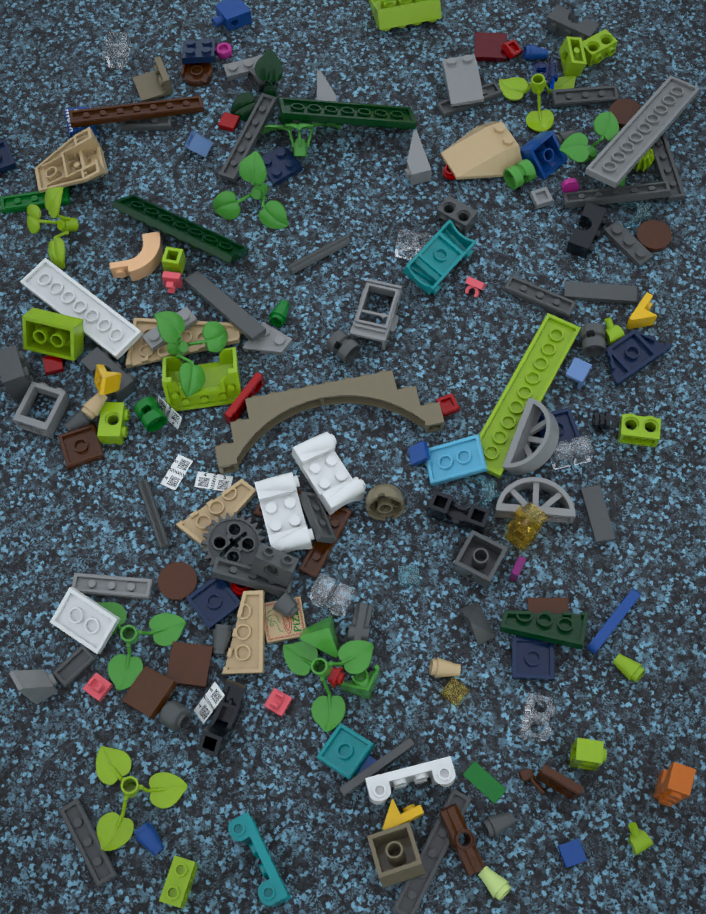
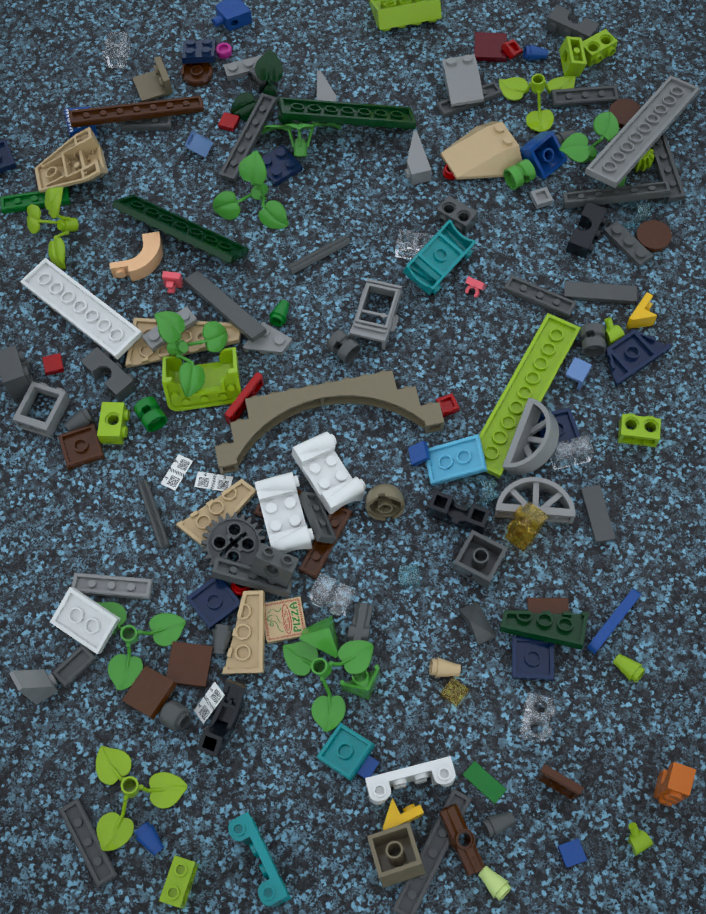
(53, 334): lime brick -> none
(94, 405): tan cone -> none
(97, 687): coral tile -> none
(106, 381): yellow slope -> none
(173, 260): lime brick -> none
(173, 417): white sticker -> none
(177, 581): reddish brown tile -> none
(278, 702): coral tile -> none
(286, 605): dark grey hat -> none
(336, 676): red plate -> none
(377, 767): dark grey tile -> none
(517, 568): magenta tile -> none
(526, 775): reddish brown hand -> none
(548, 70): clear blue bracket -> none
(570, 185): dark pink tile -> none
(587, 754): lime brick -> none
(601, 420): black wheel -> none

